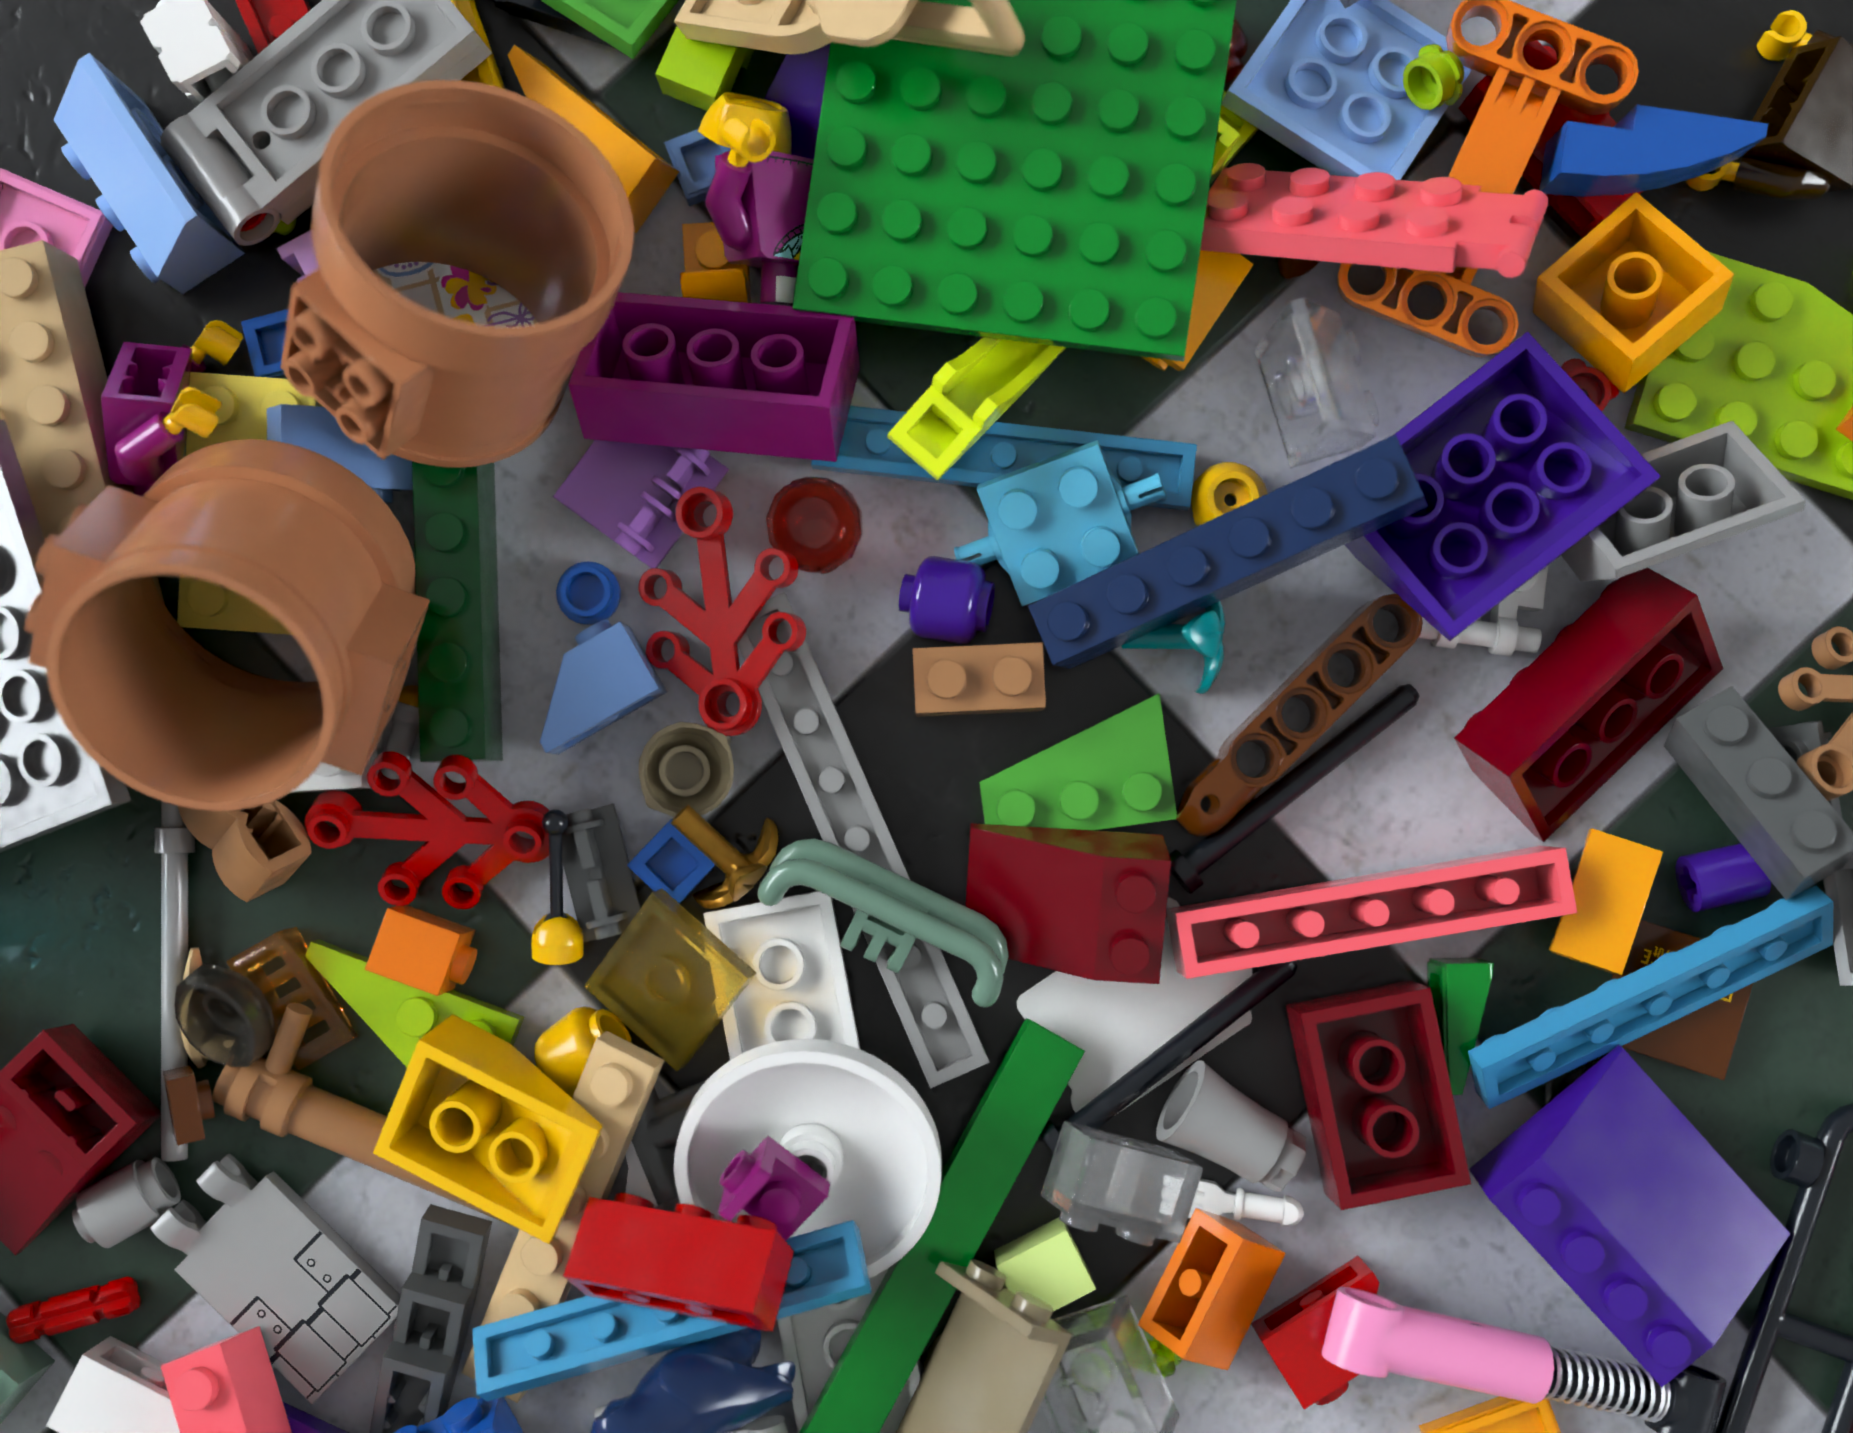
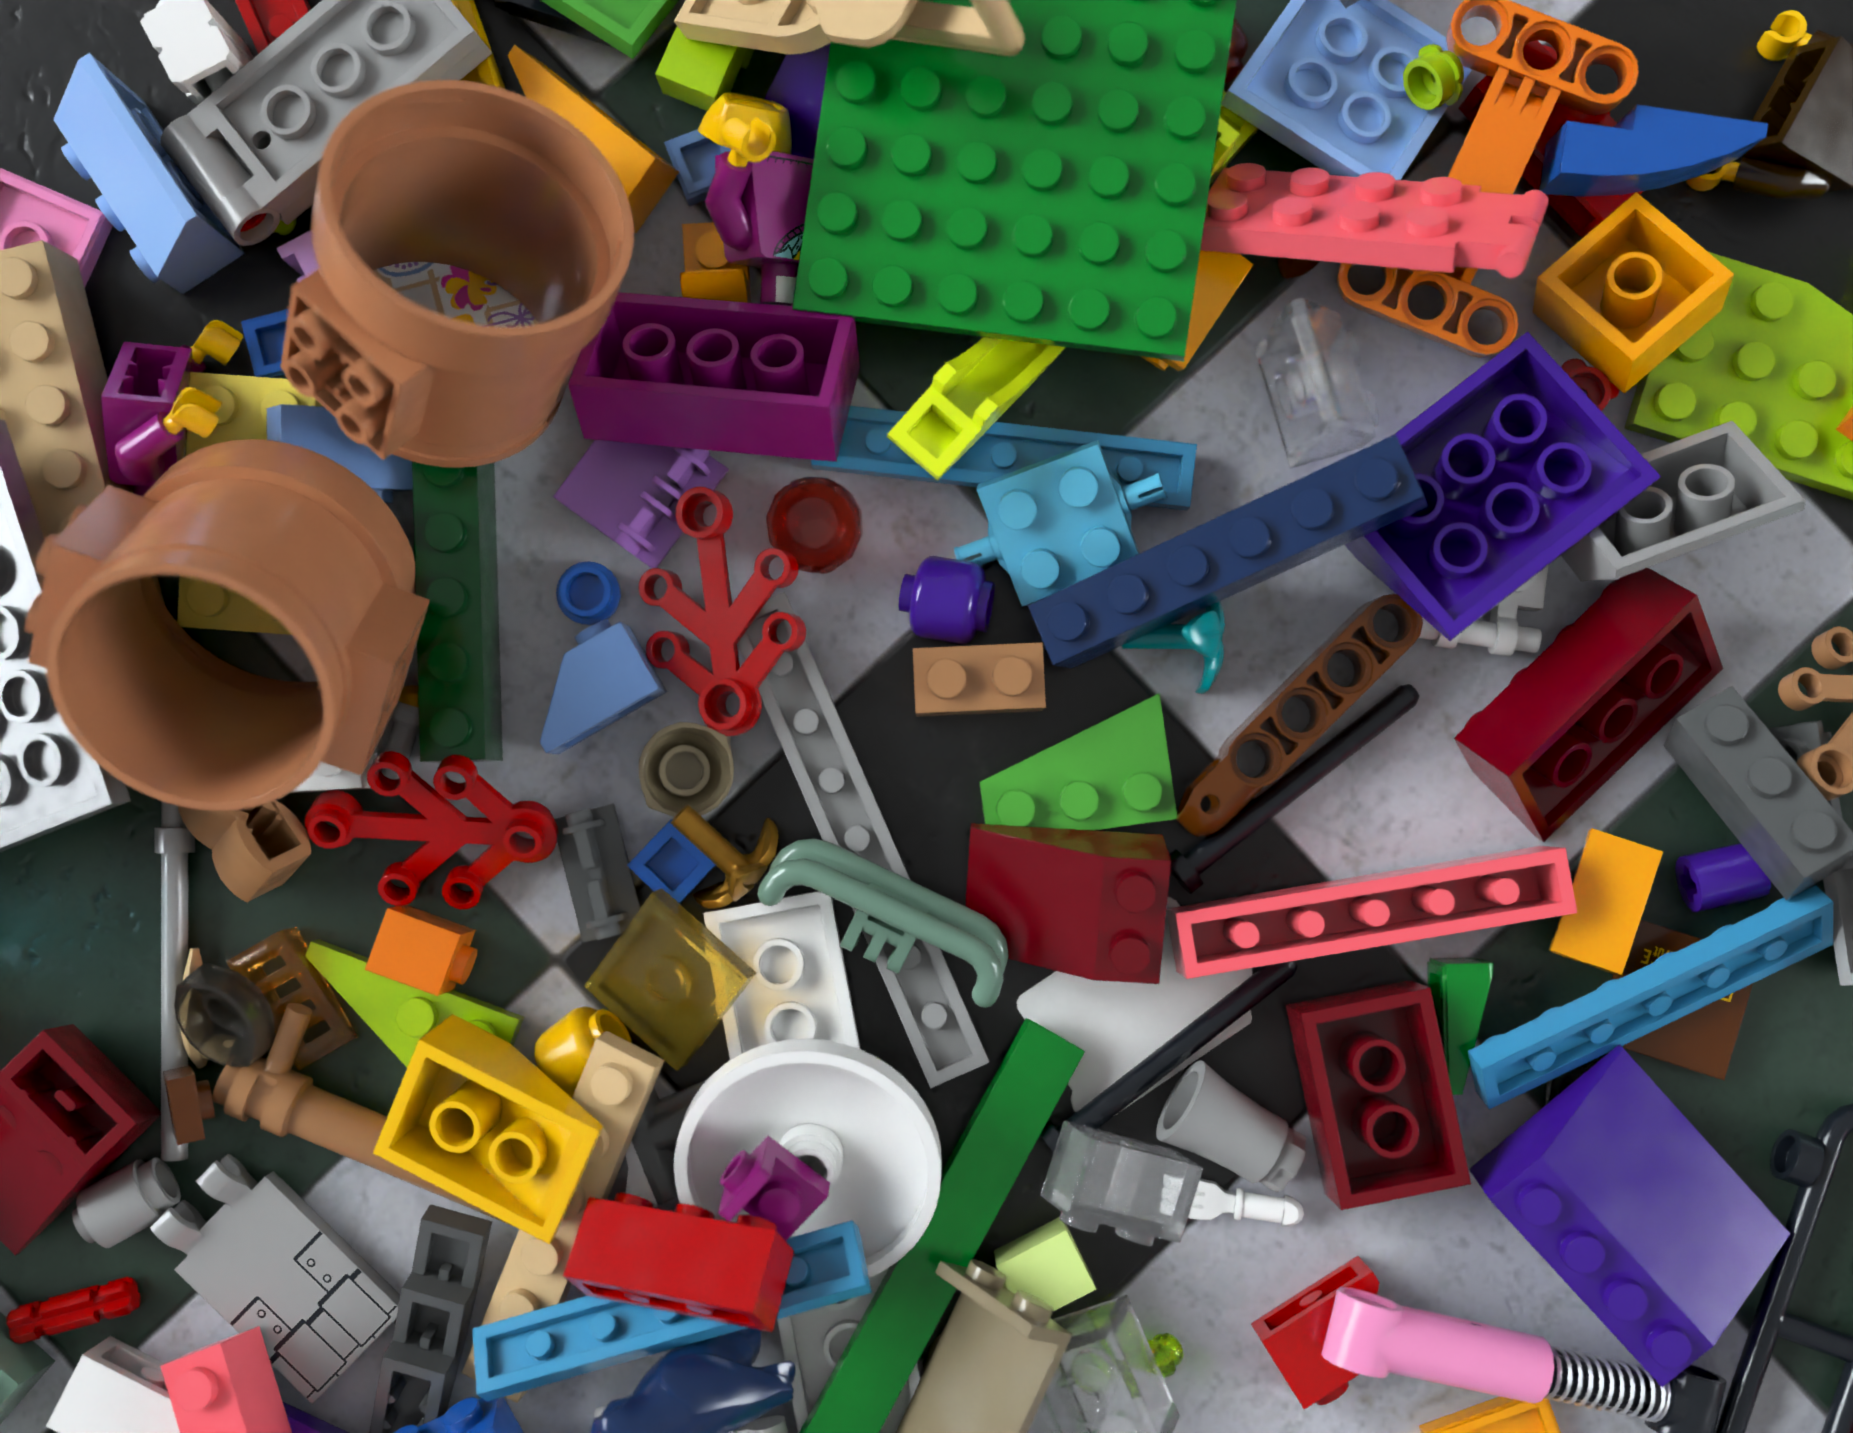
(557, 934): hinge -> none
(1211, 1290): orange brick -> none
(1224, 480): yellow plate -> none

